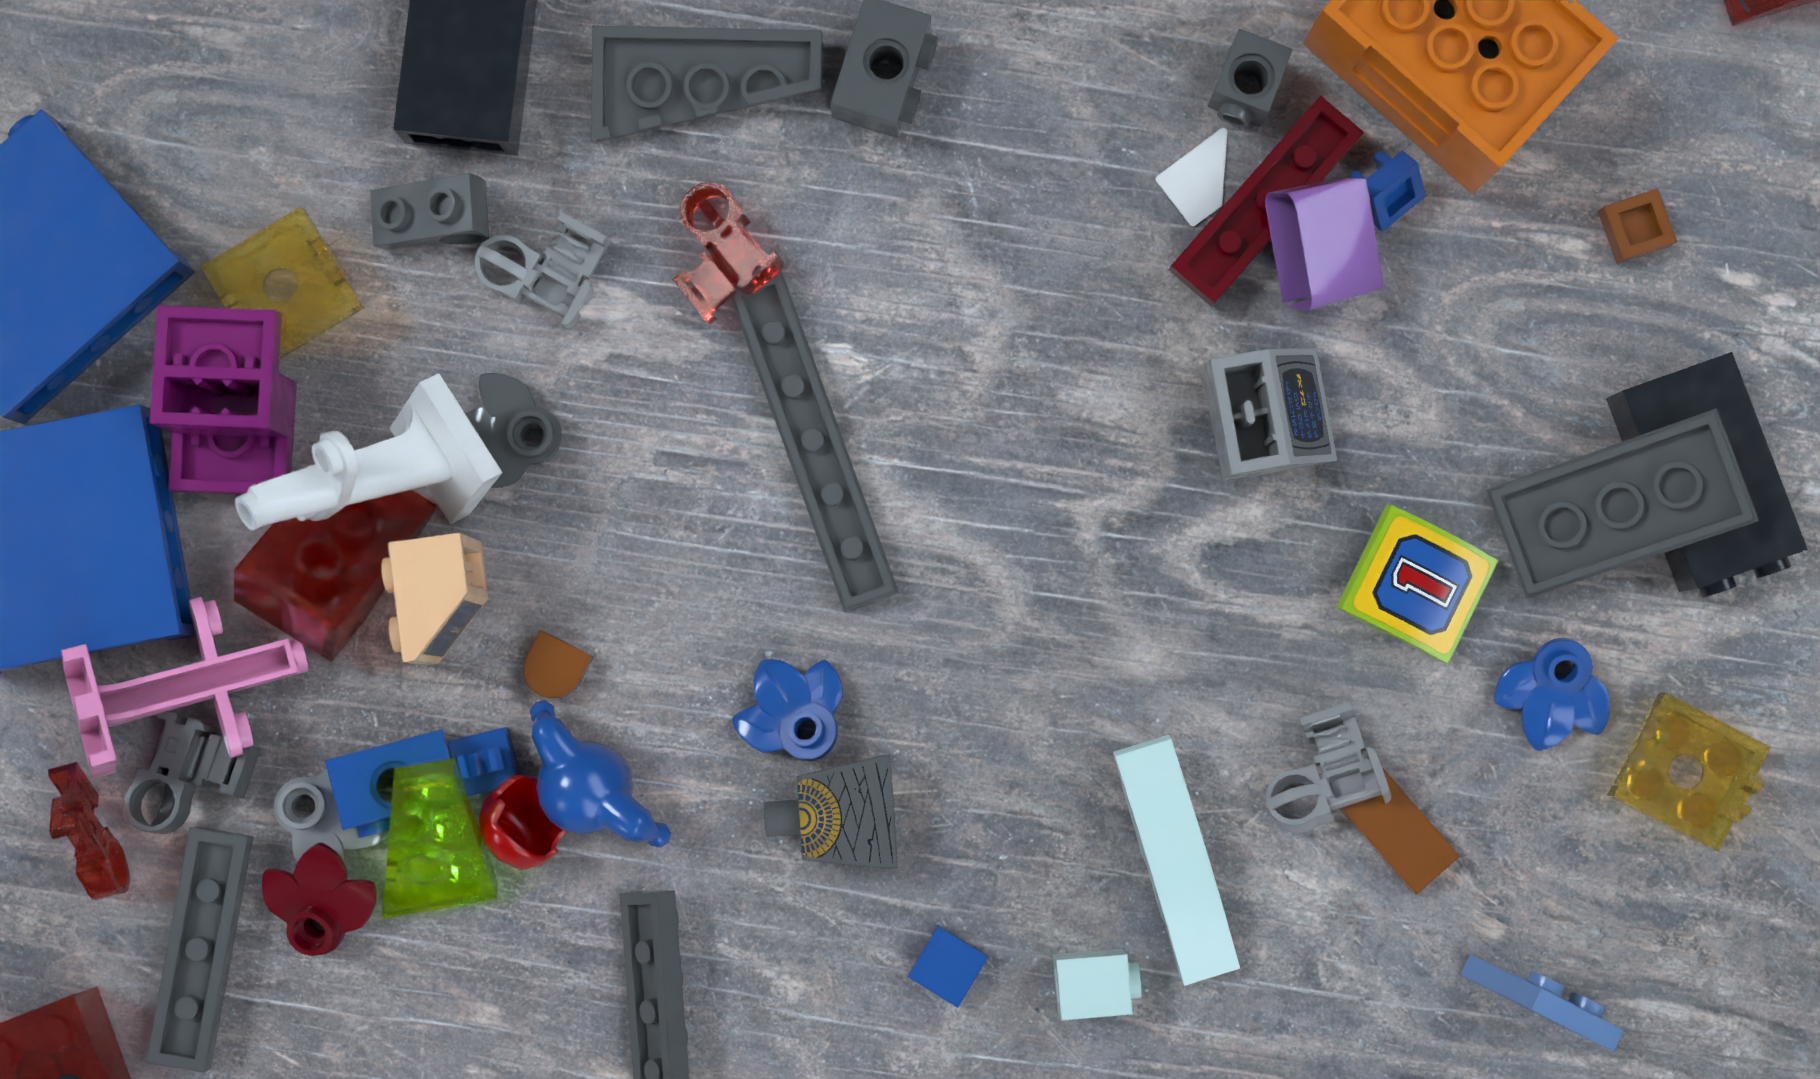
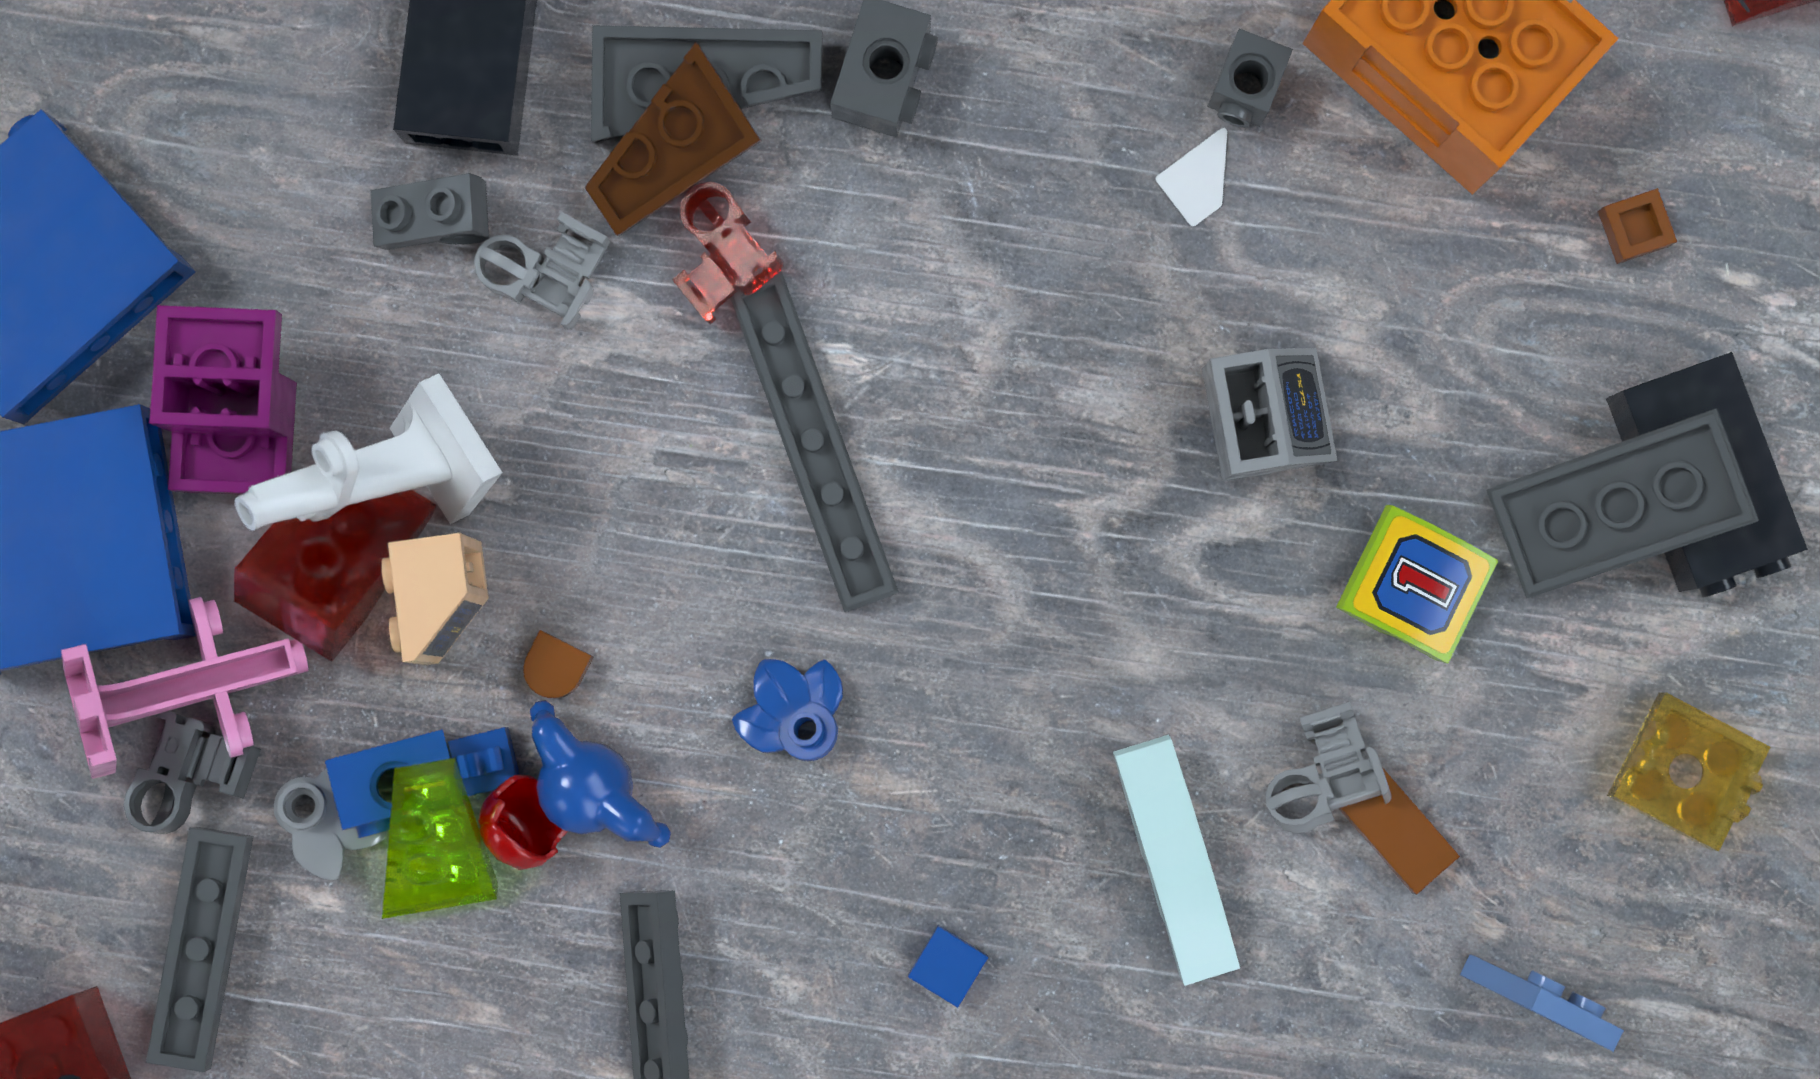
(98, 854): clear red piece -> none
(293, 244): clear yellow piece -> none
(320, 893): dark red plate -> none
(503, 422): dark grey plate -> none
(673, 146): none -> reddish brown wing
(841, 814): dark grey torso -> none
(1095, 984): light aqua brick -> none
(1242, 224): dark red plate -> none
(1324, 242): medium lavender piece -> none
(1393, 187): blue tile -> none
(1553, 703): blue plate -> none

